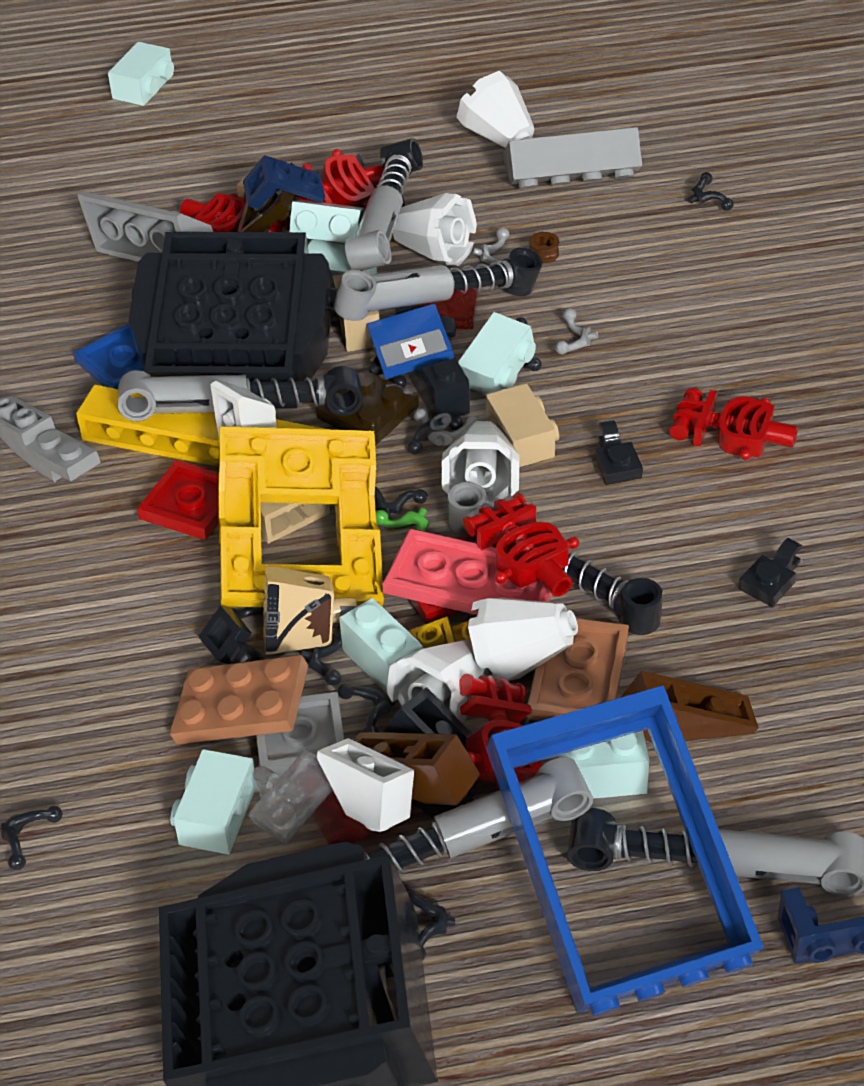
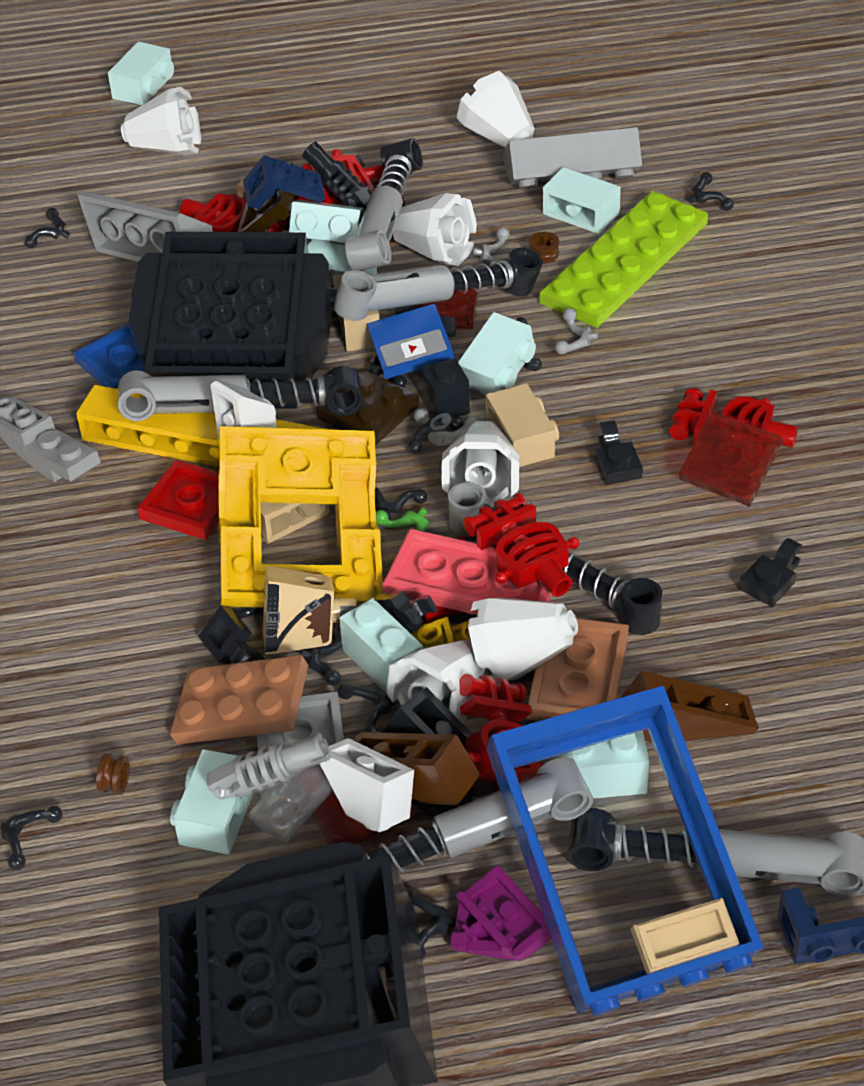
(52, 214): none -> black piece
(113, 773): none -> reddish brown bush
(164, 124): none -> white cone
(266, 767): none -> light grey hinge
(337, 177): none -> black hinge
(405, 609): none -> black plate
(498, 920): none -> magenta slope
(581, 200): none -> light aqua brick
(624, 258): none -> lime plate
(684, 936): none -> tan tile
(730, 458): none -> clear red plate

